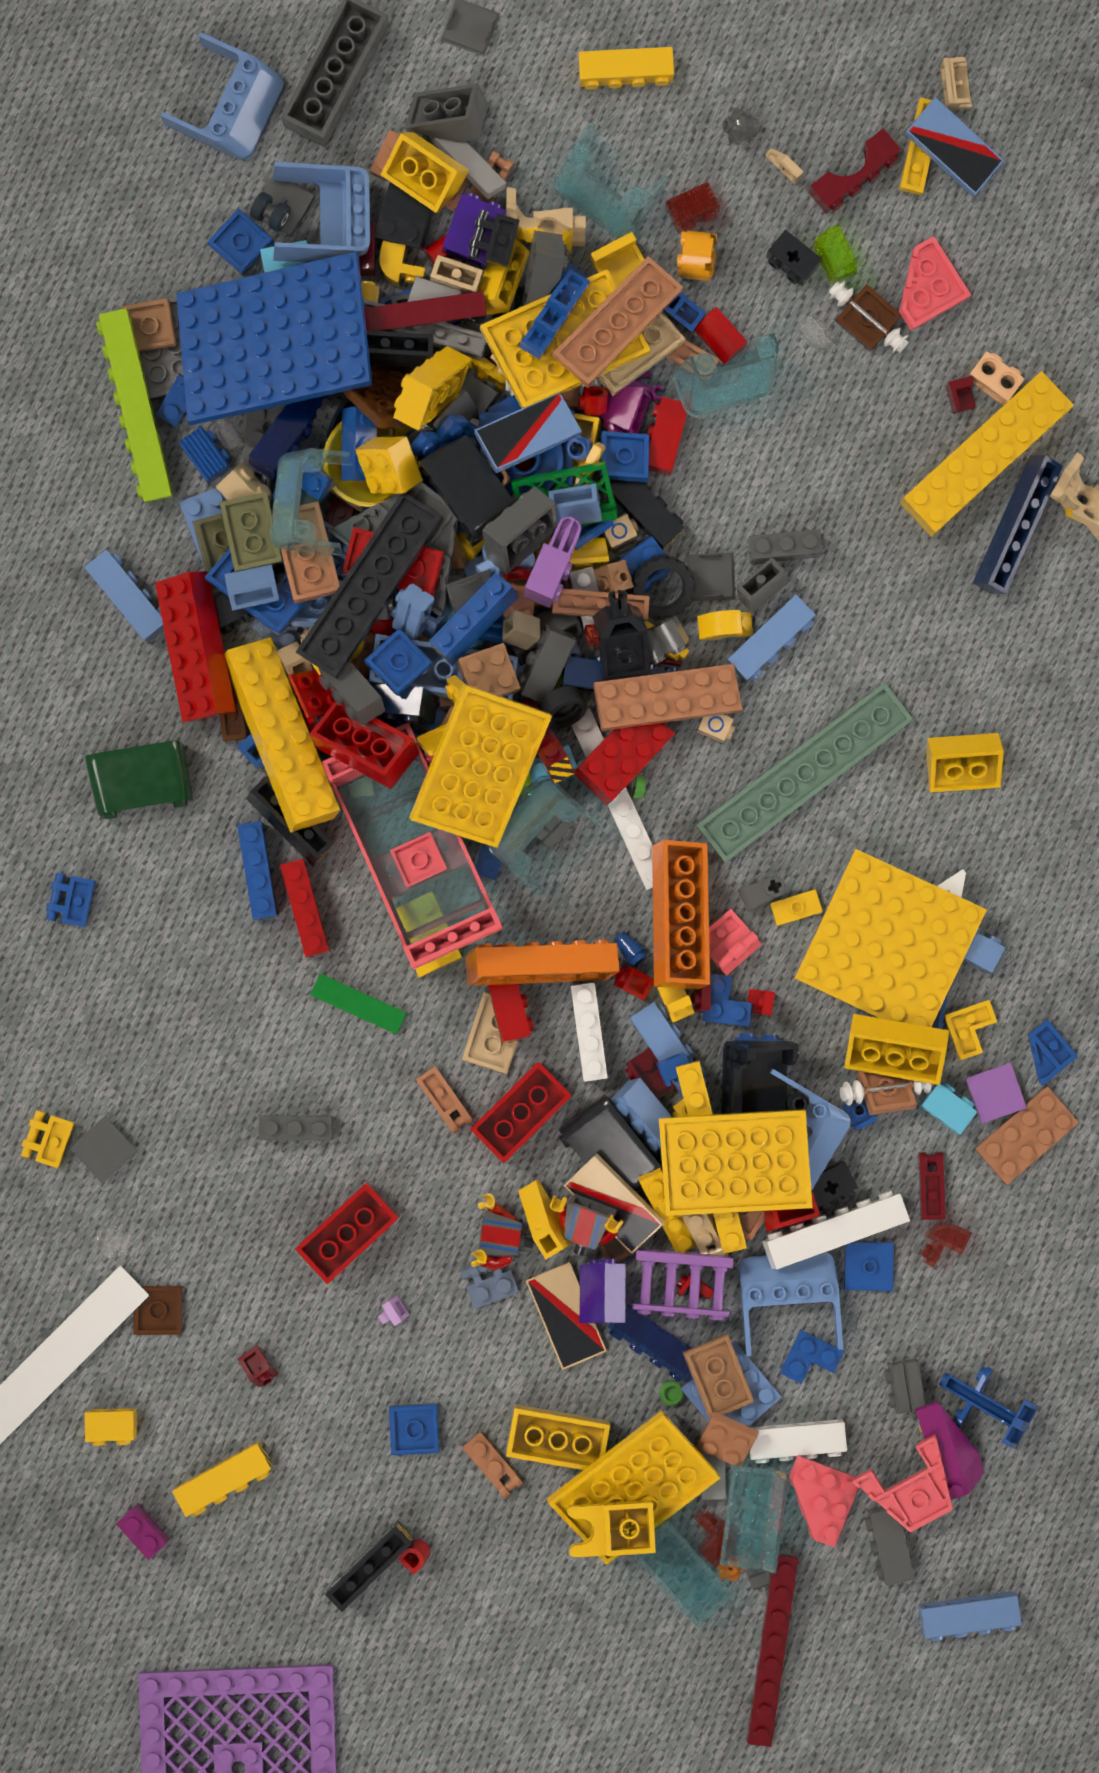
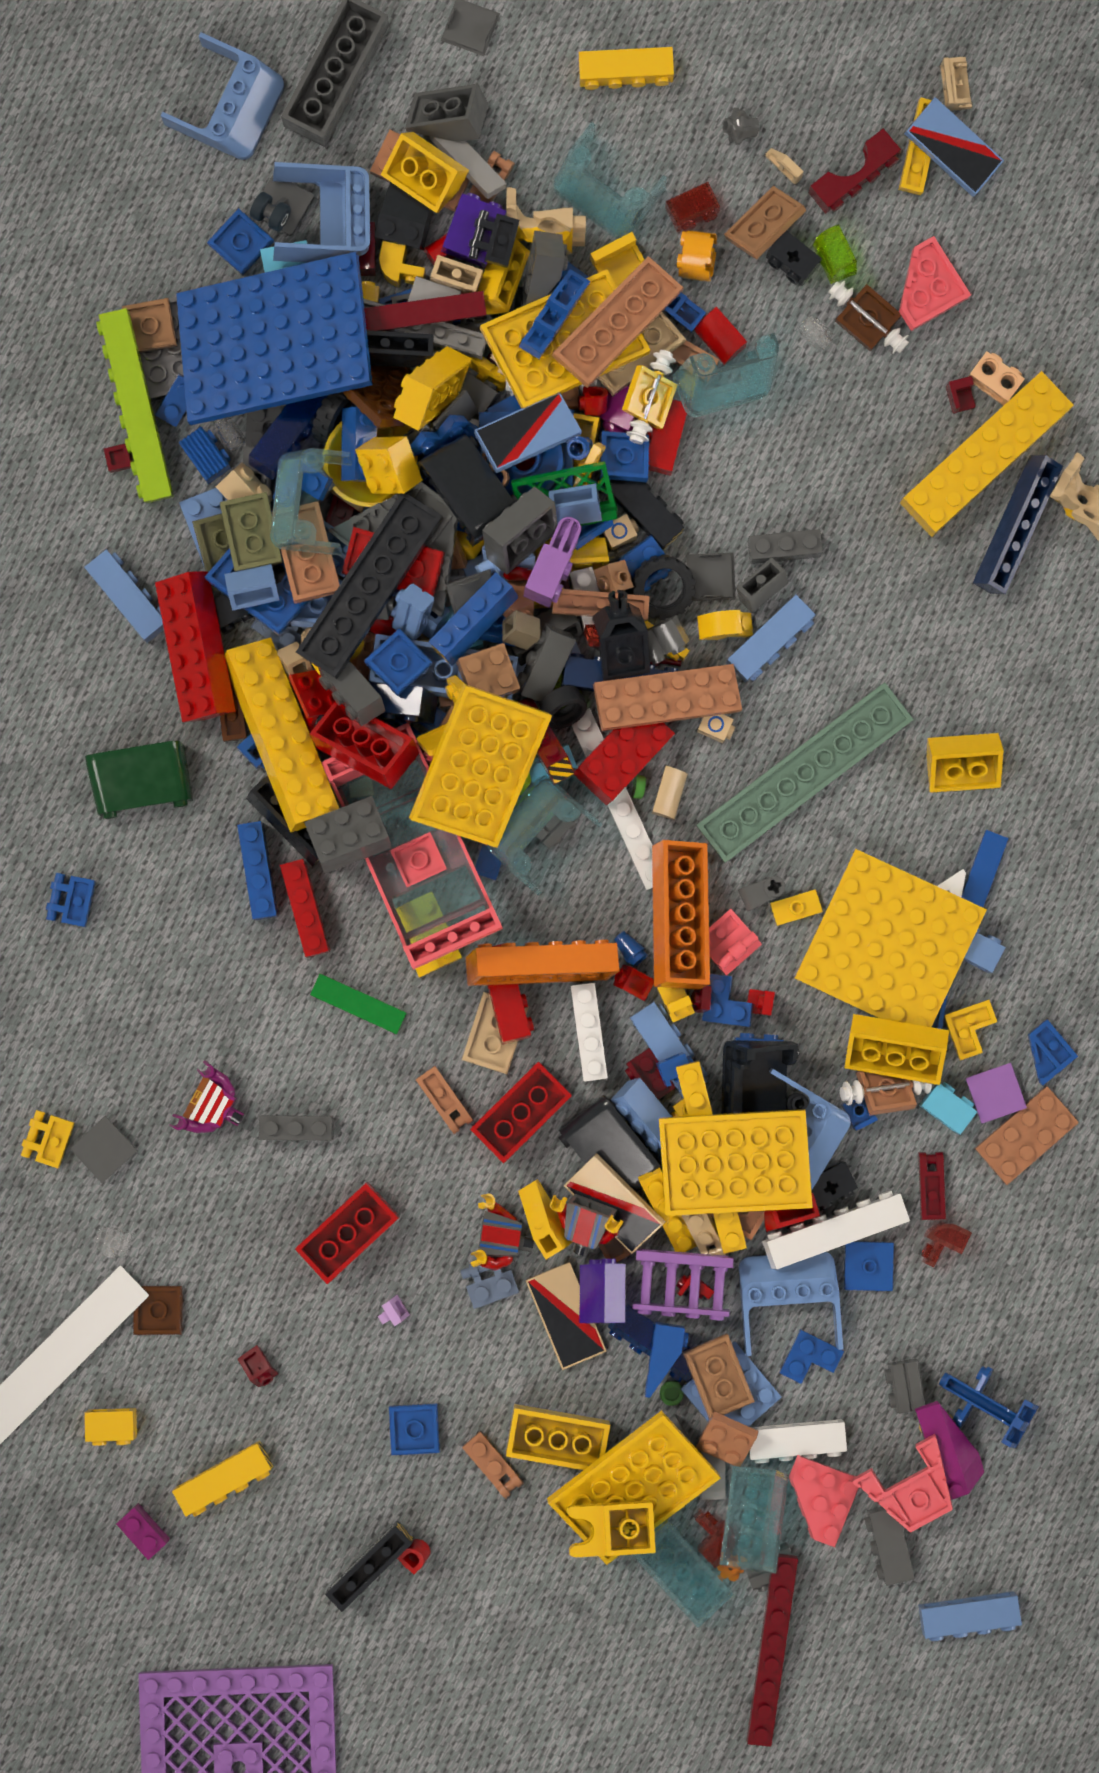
(117, 458): none -> dark red plate
(210, 1104): none -> torso
(348, 834): none -> dark grey brick
(650, 396): none -> yellow plate
(665, 1350): none -> blue slope
(669, 793): none -> tan brick
(765, 222): none -> medium nougat tile
(984, 868): none -> blue tile

